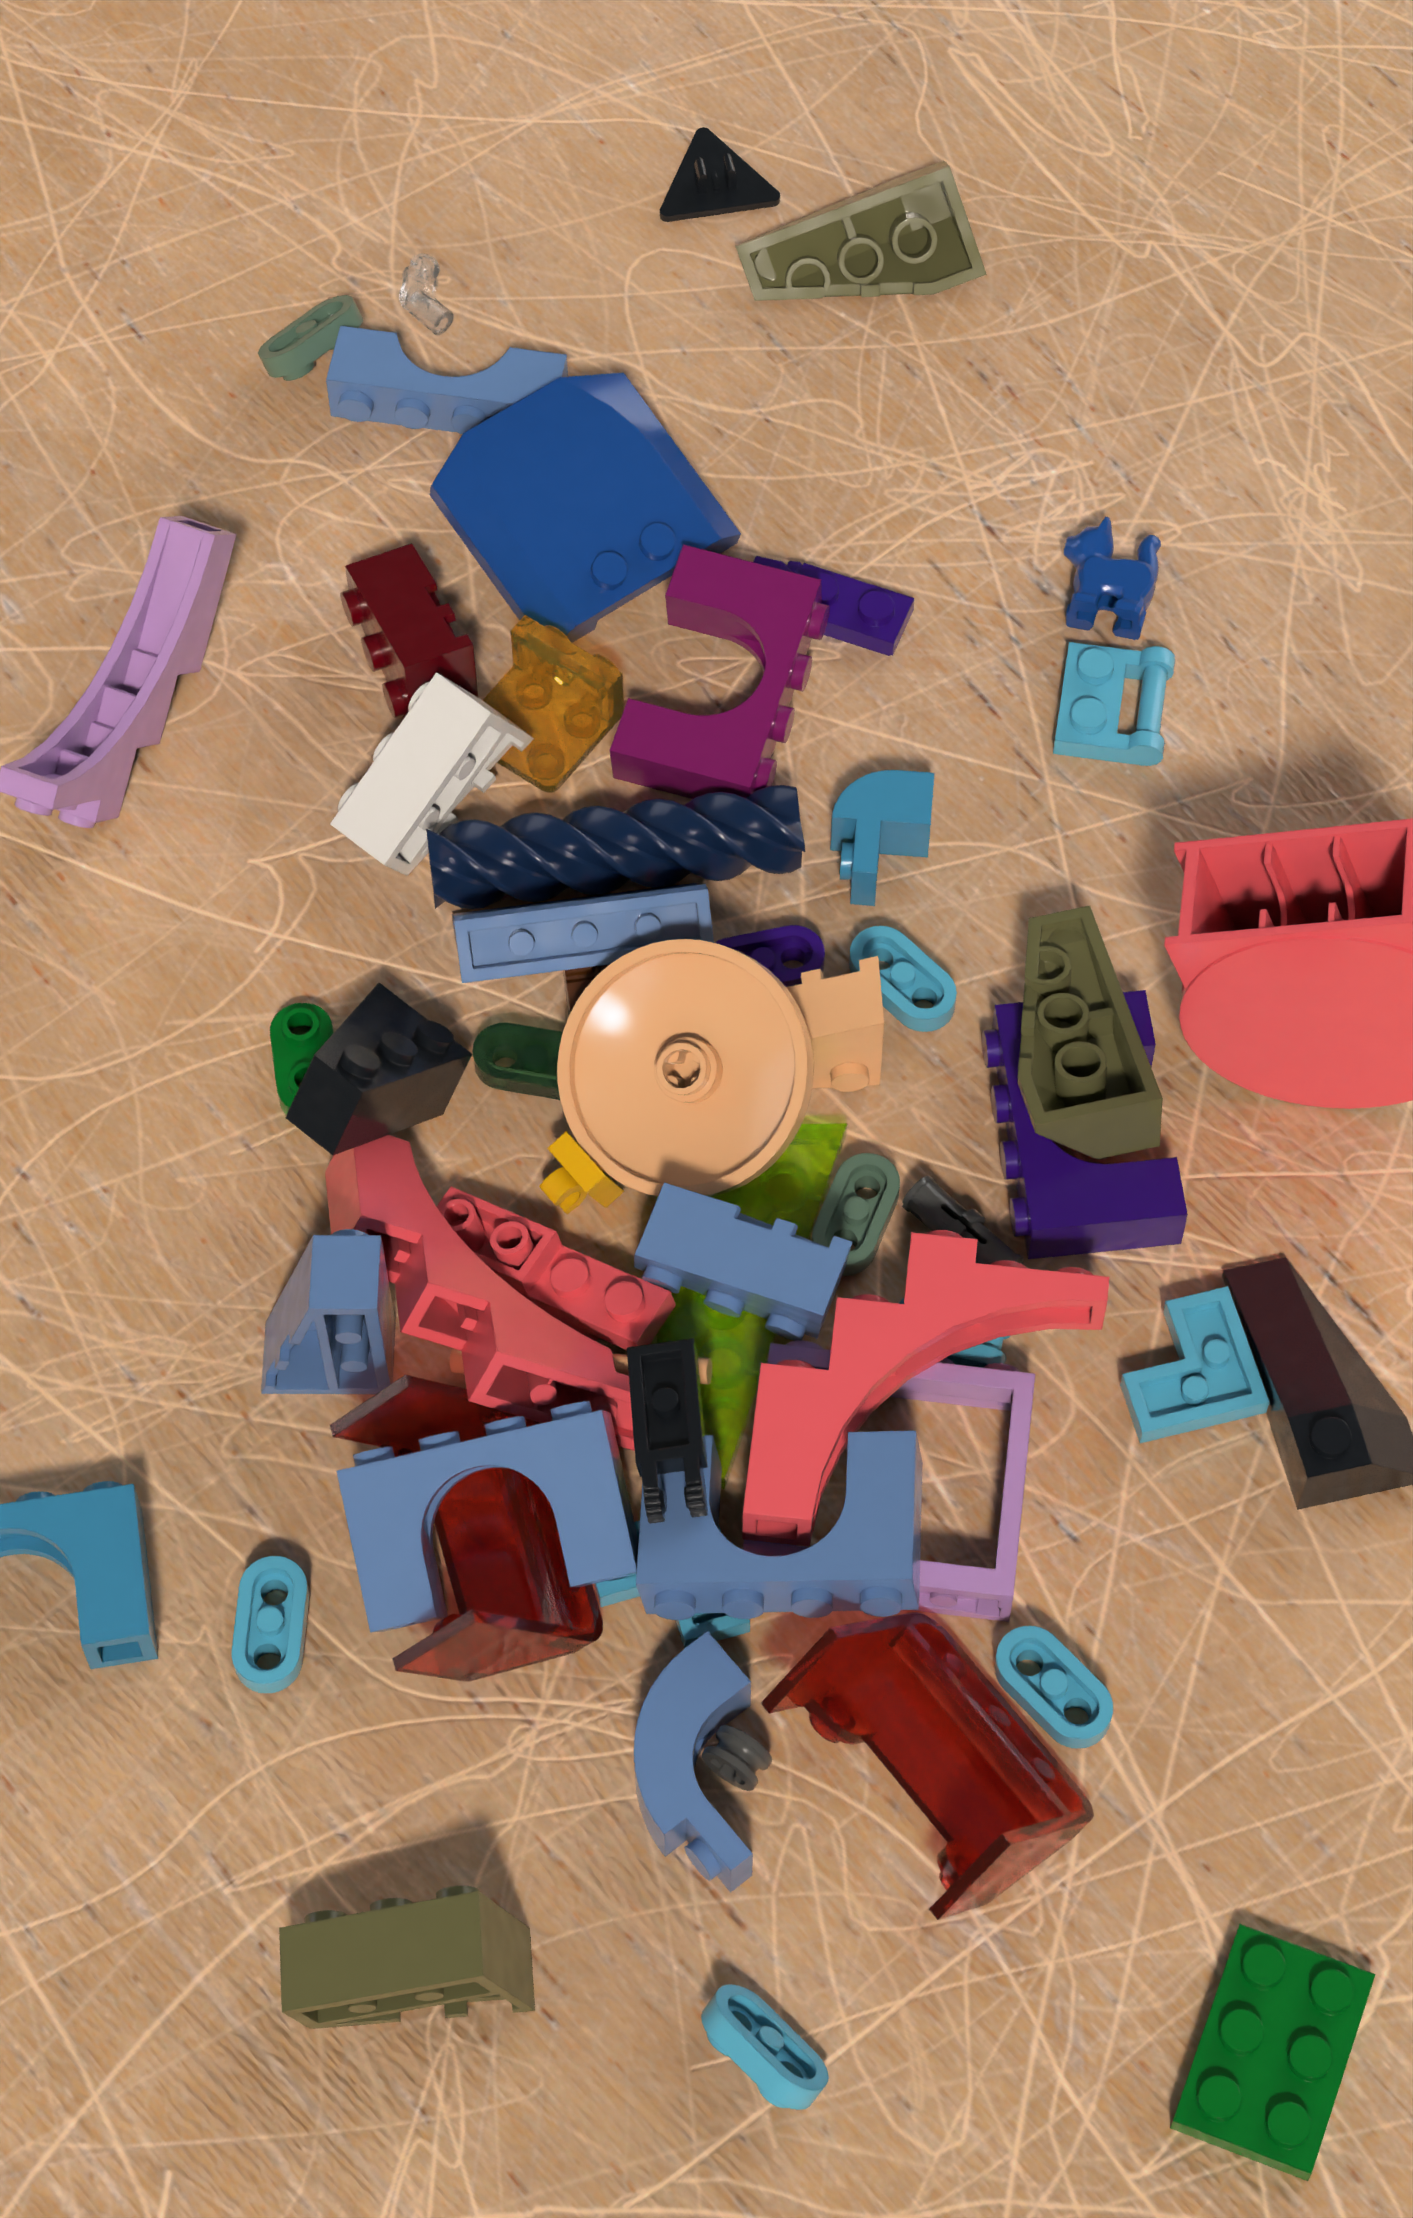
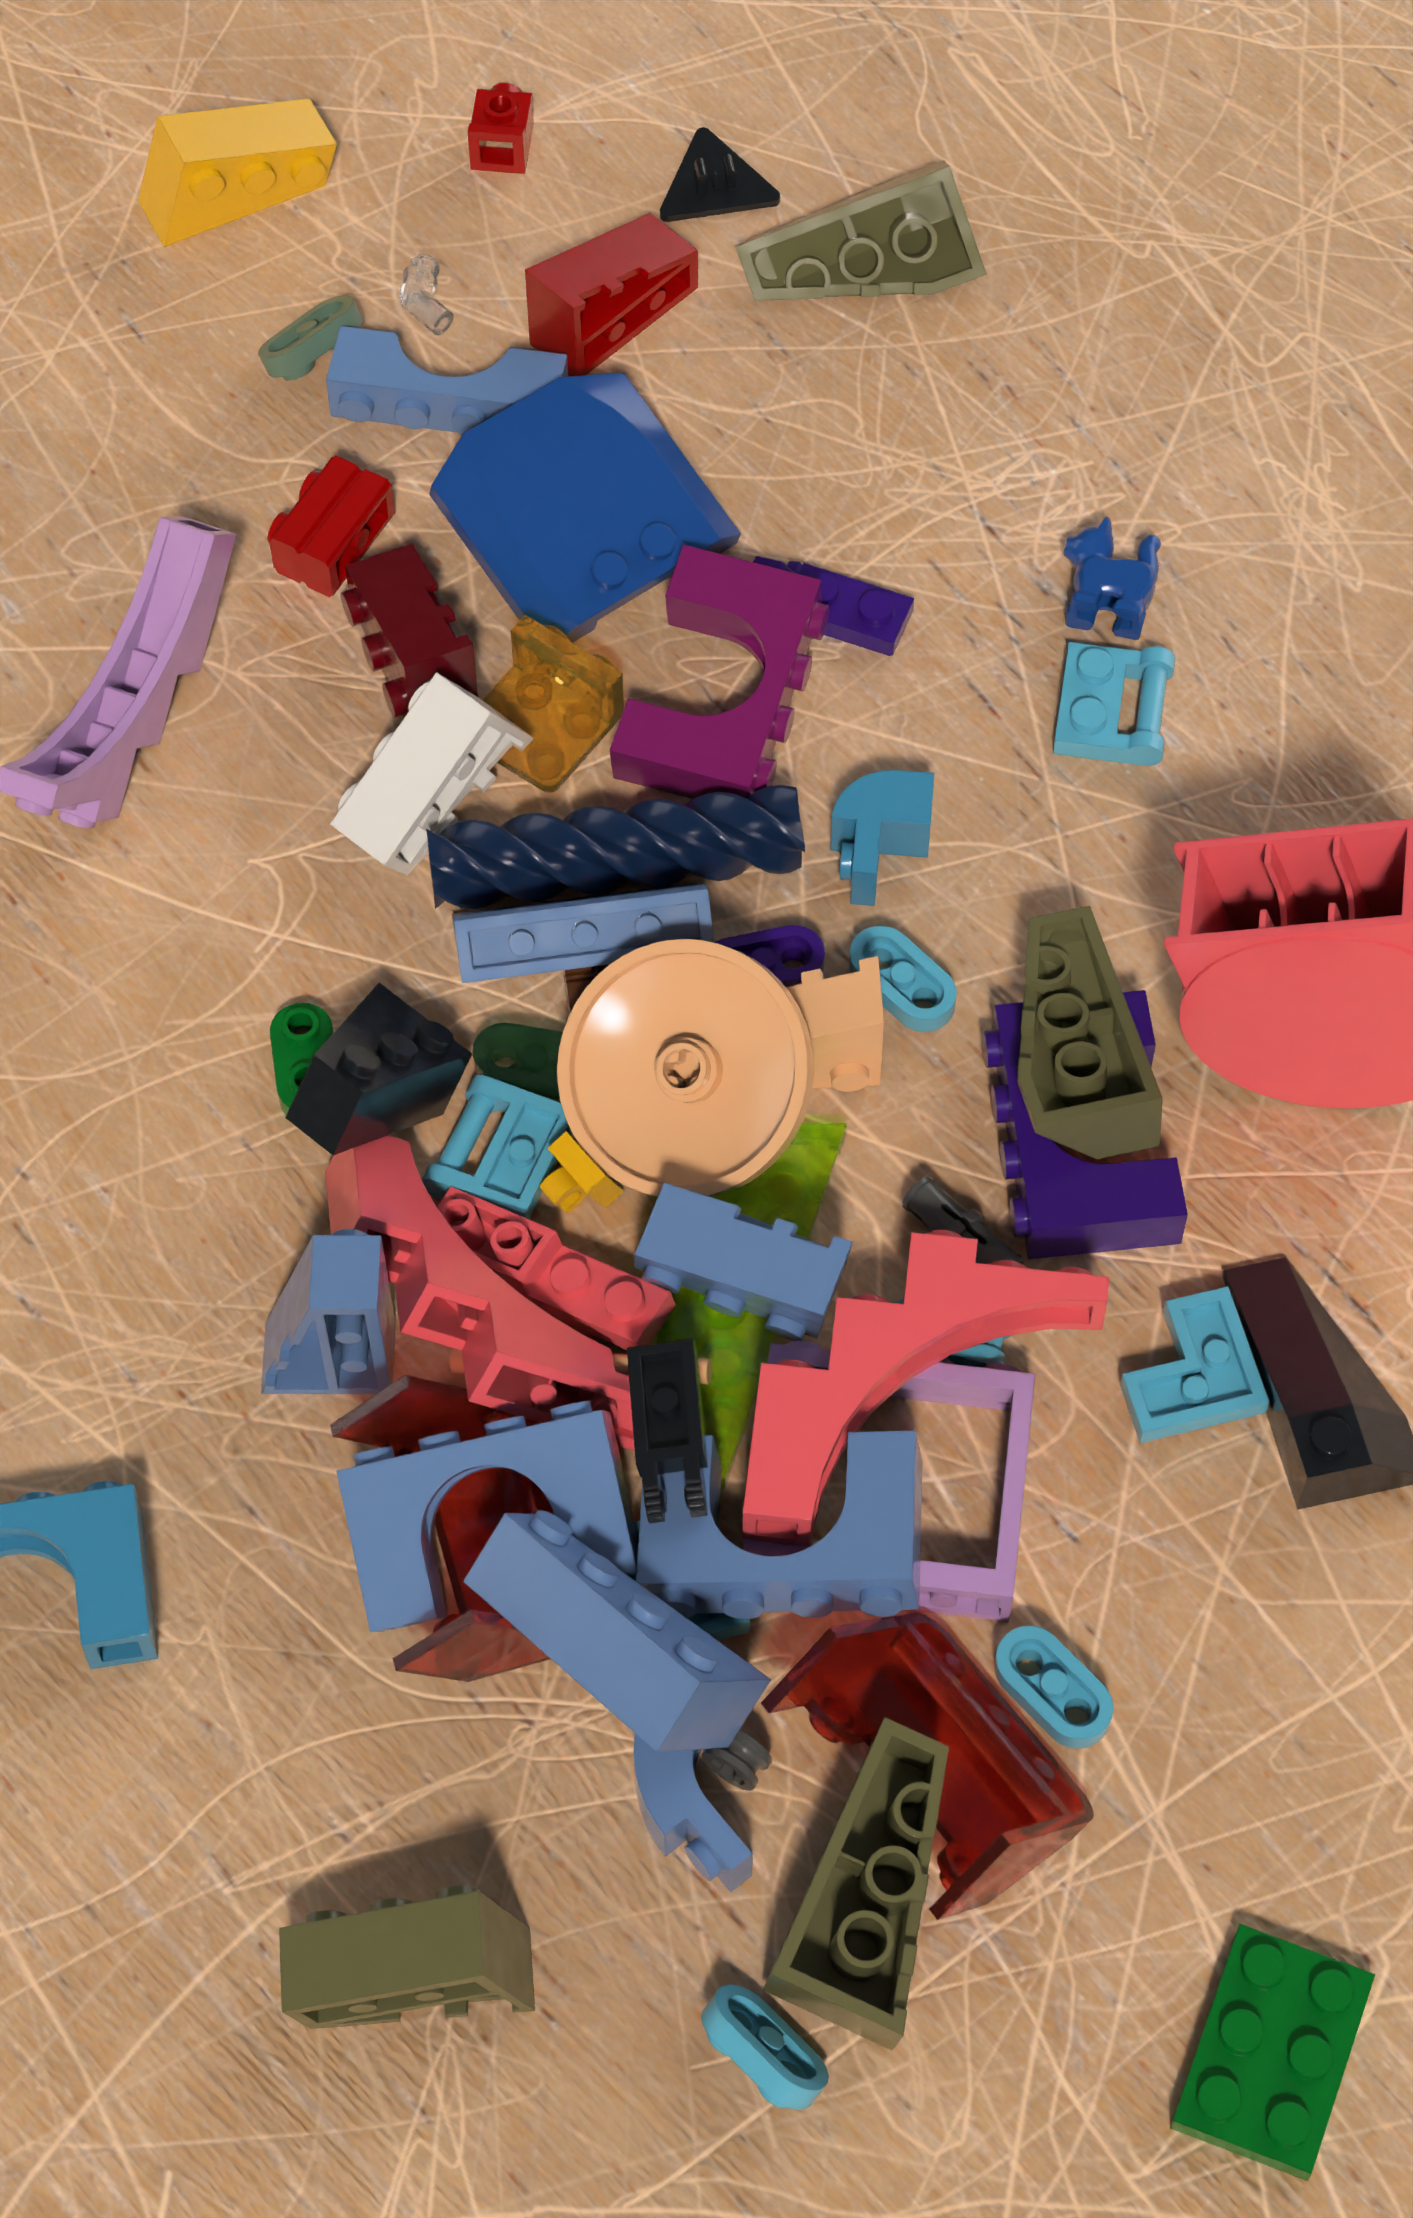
(231, 164): none -> yellow wedge
(270, 1628): medium azure plate -> none
(330, 524): none -> red brick
(501, 116): none -> red brick
(517, 1154): none -> medium azure plate
(607, 291): none -> red wedge
(615, 1636): none -> medium blue wedge
(857, 1218): sand green plate -> none
(862, 1911): none -> olive wedge

